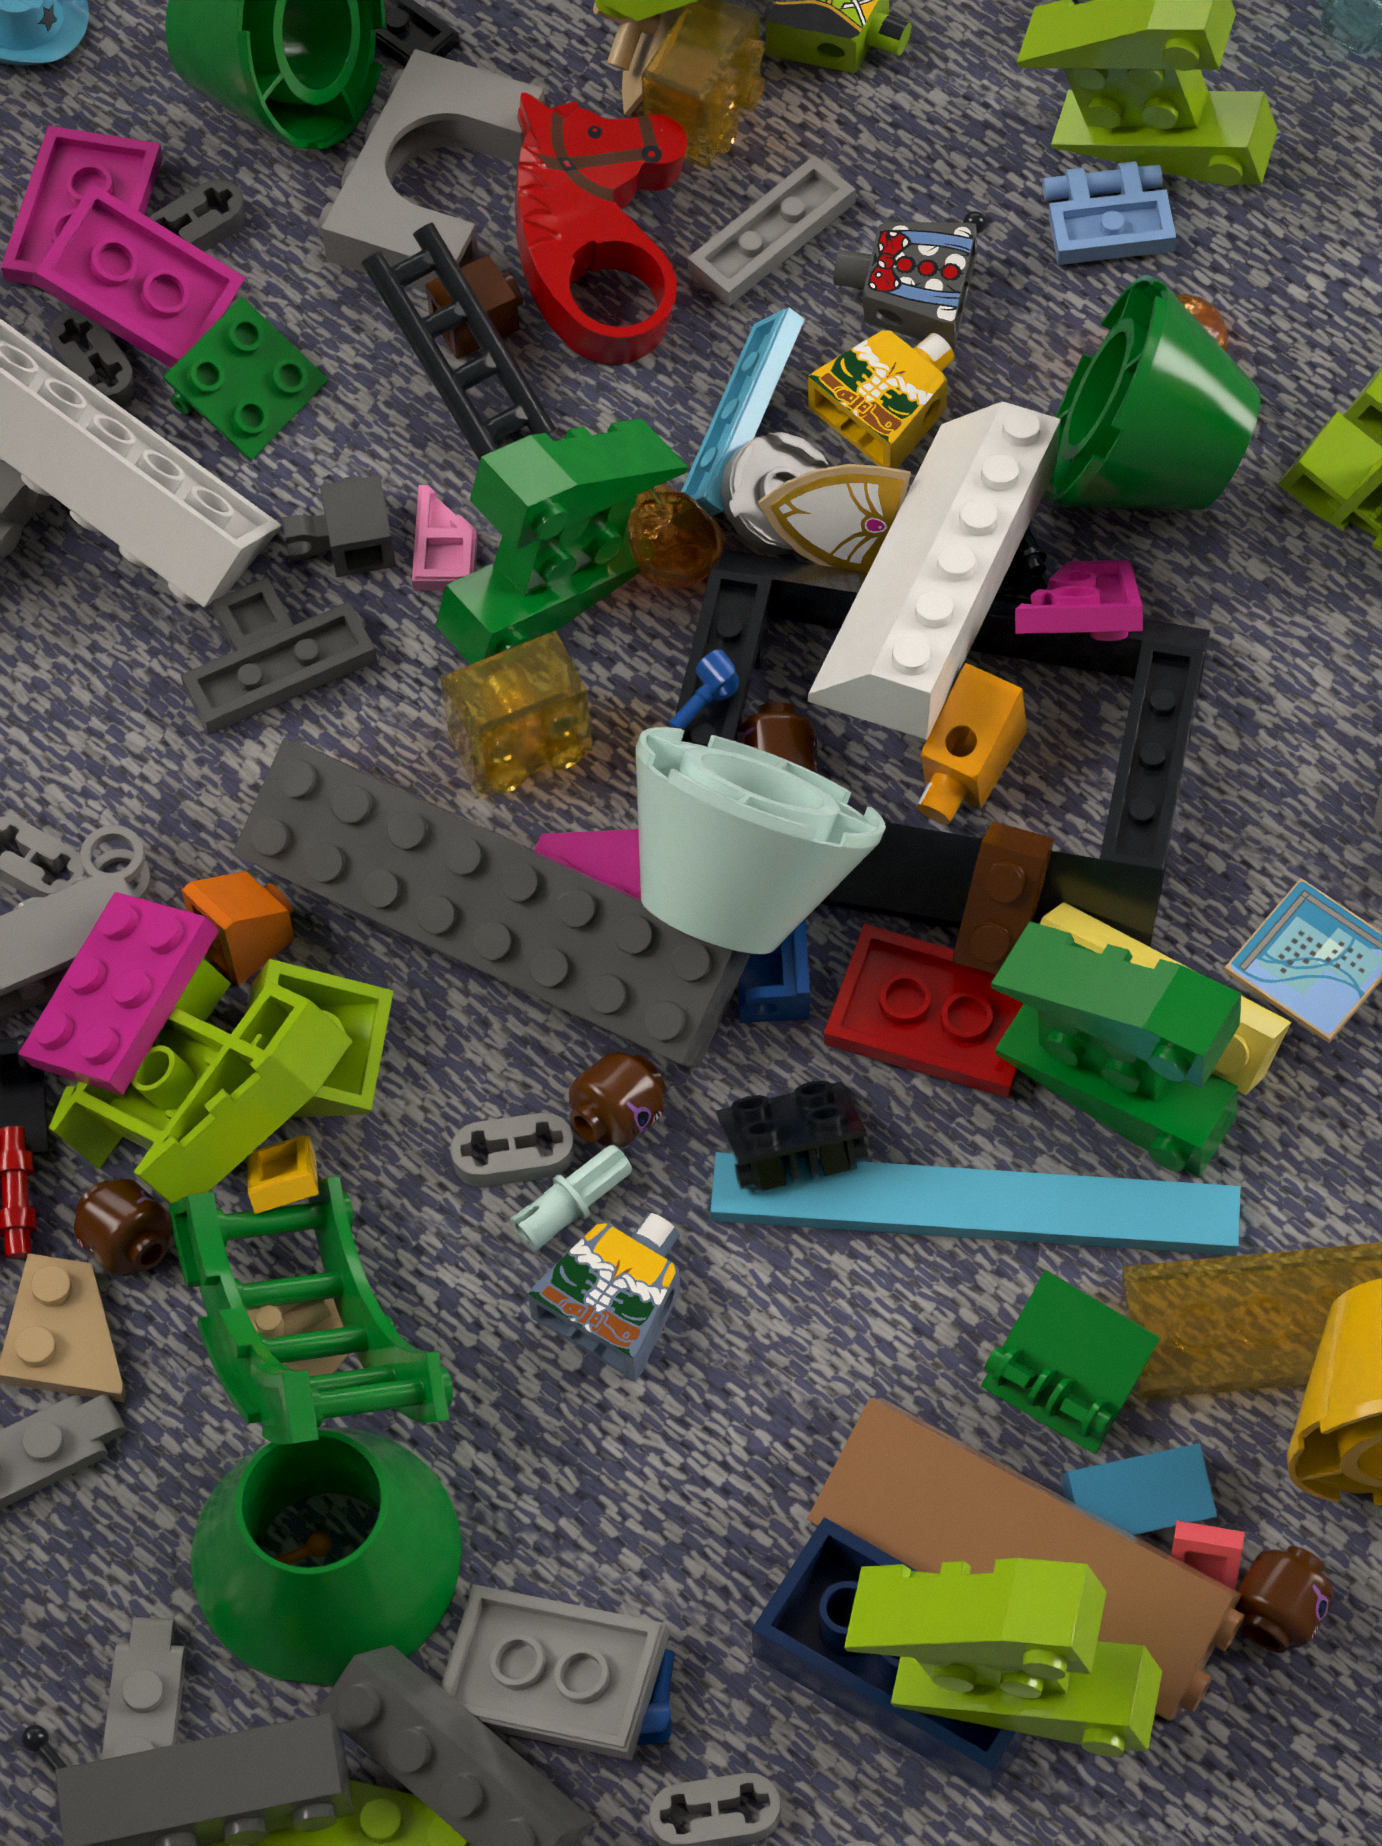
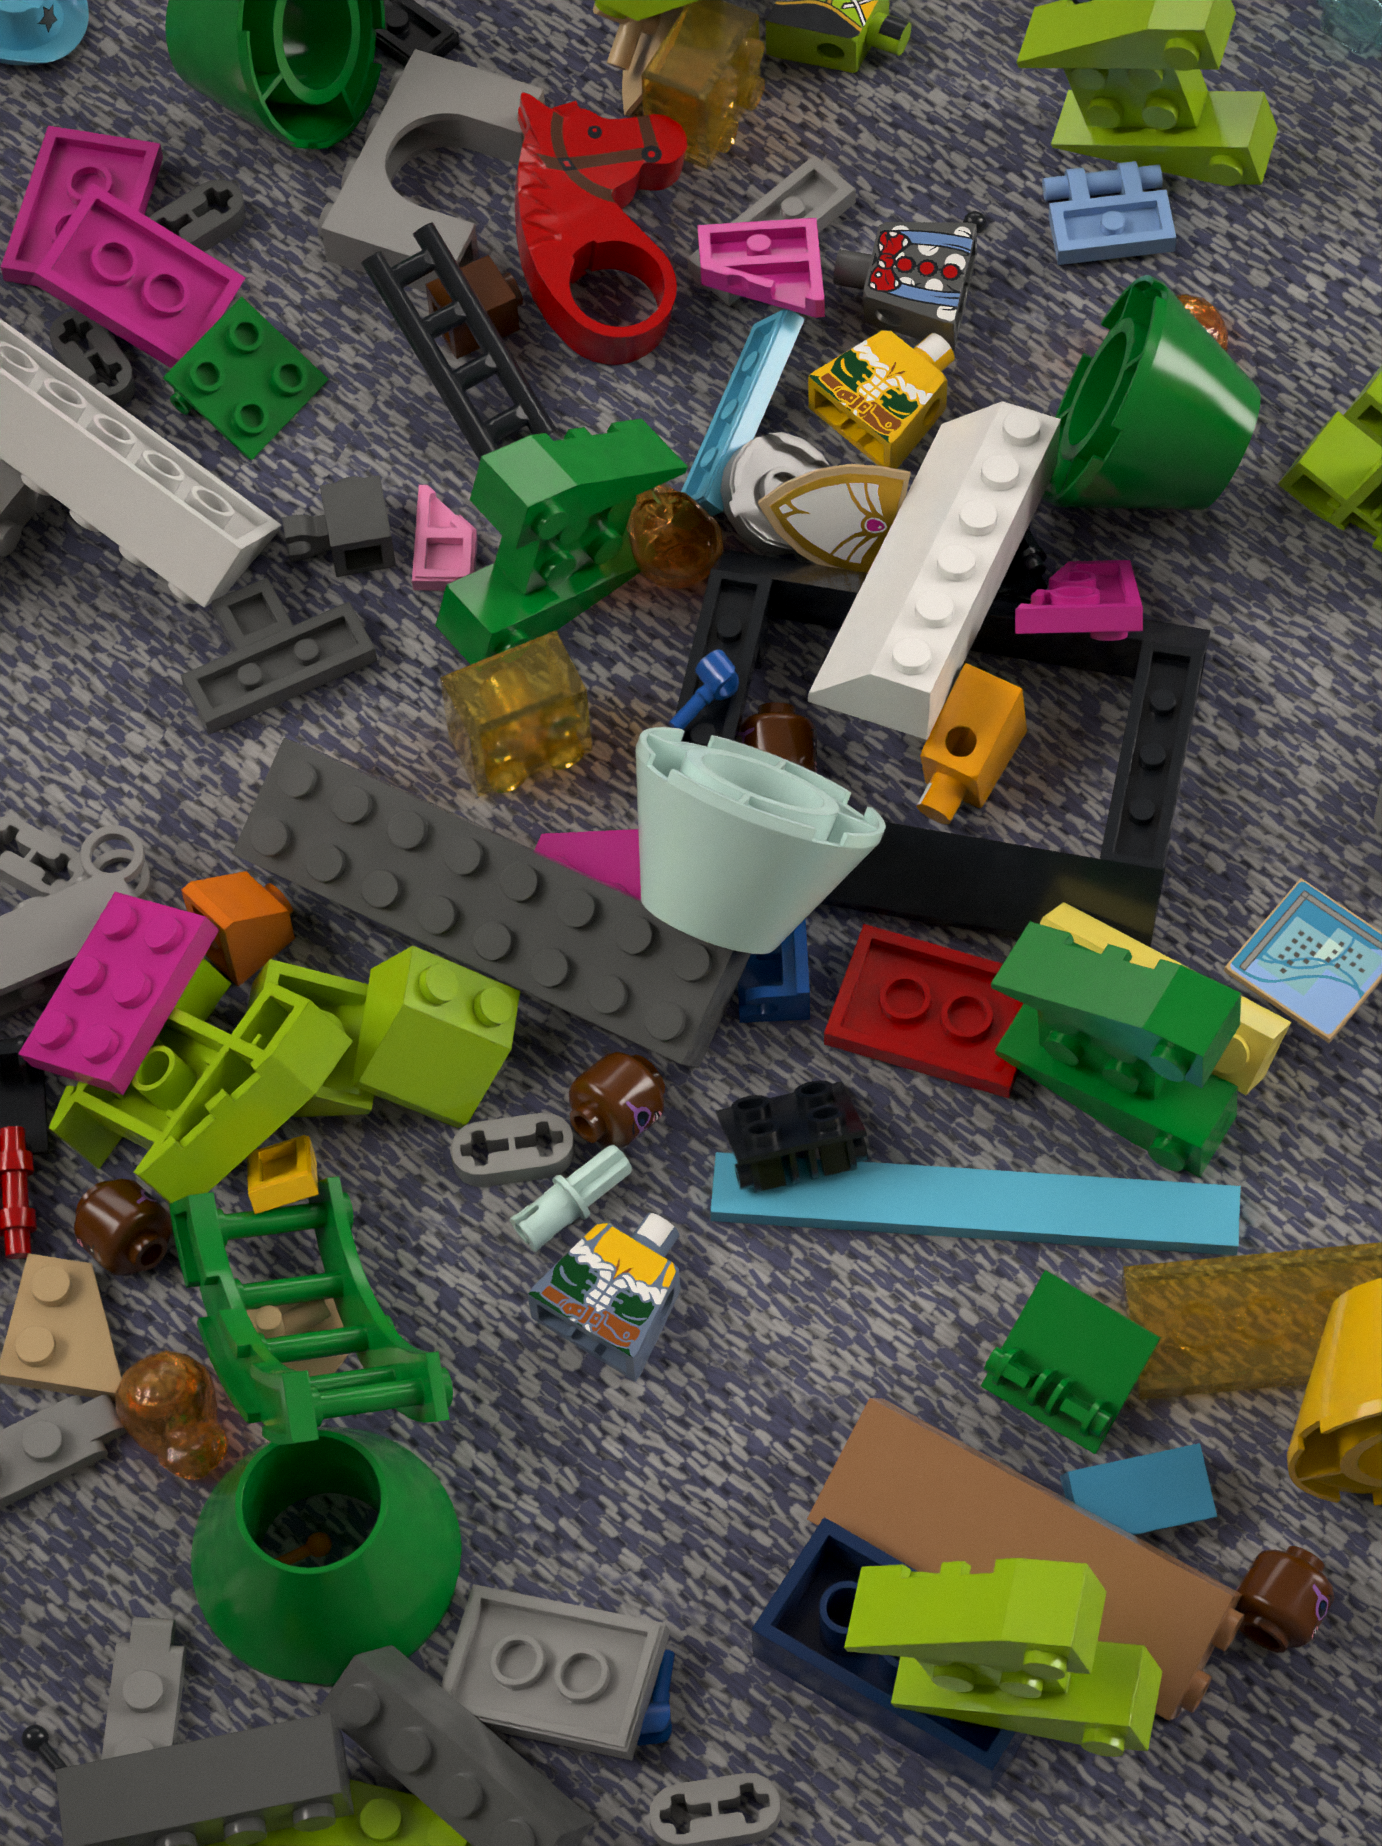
(172, 1413): none -> clear orange hair
(433, 1035): none -> lime slope
(765, 262): none -> dark pink wing
(1001, 895): reddish brown brick -> none
(1209, 1550): coral plate -> none

